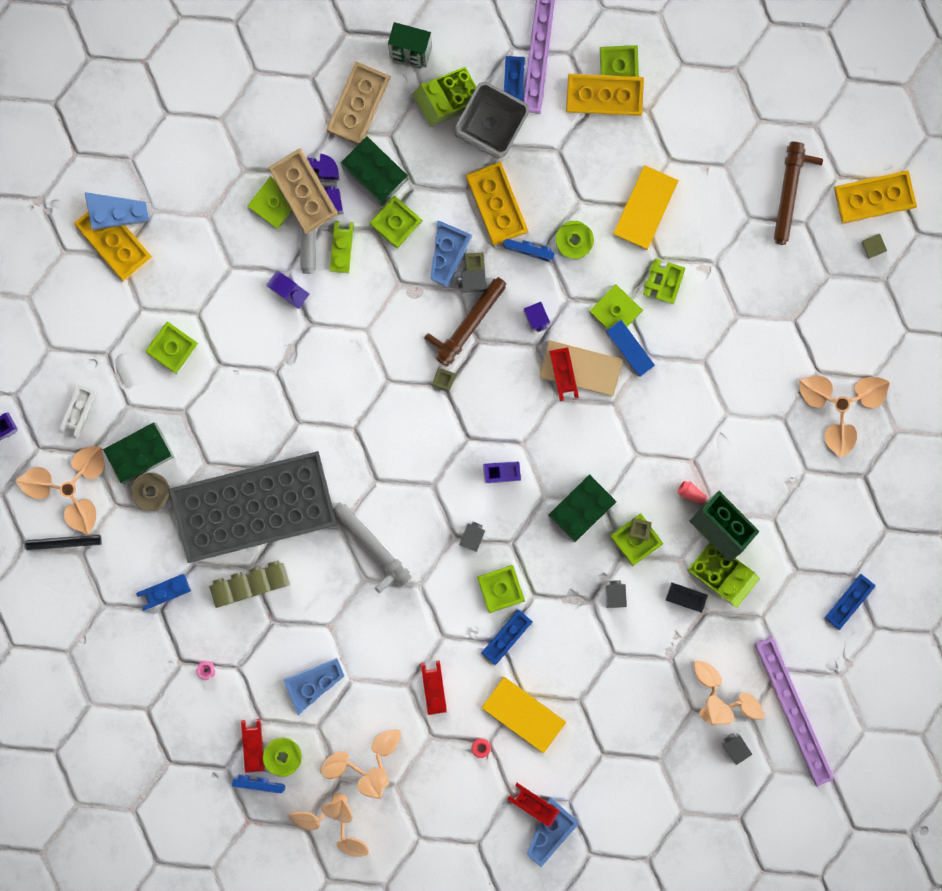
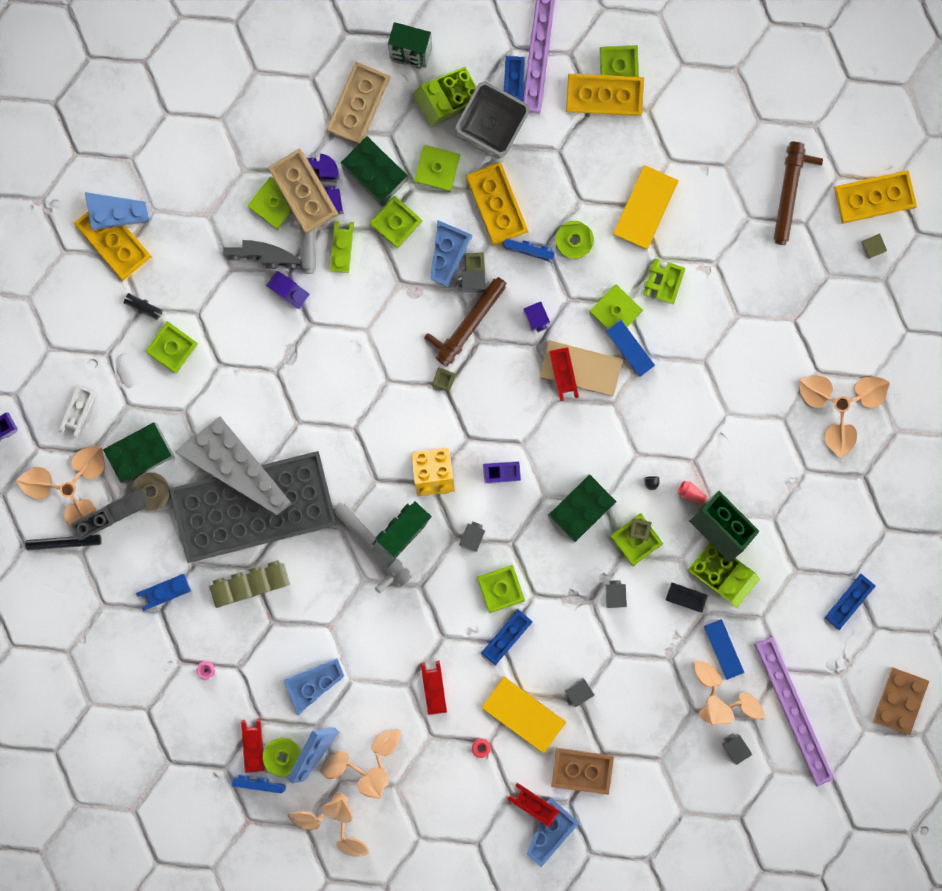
(110, 514): none -> dark grey slope
(143, 306): none -> black pin
(228, 460): none -> light grey wing
(270, 255): none -> dark grey slope
(312, 752): none -> medium blue wing
(400, 533): none -> dark green brick
(433, 472): none -> yellow bracket
(437, 168): none -> lime plate
(578, 693): none -> dark grey brick
(582, 771): none -> medium nougat plate
(652, 482): none -> black hinge
(724, 649): none -> blue tile
(900, 701): none -> medium nougat plate

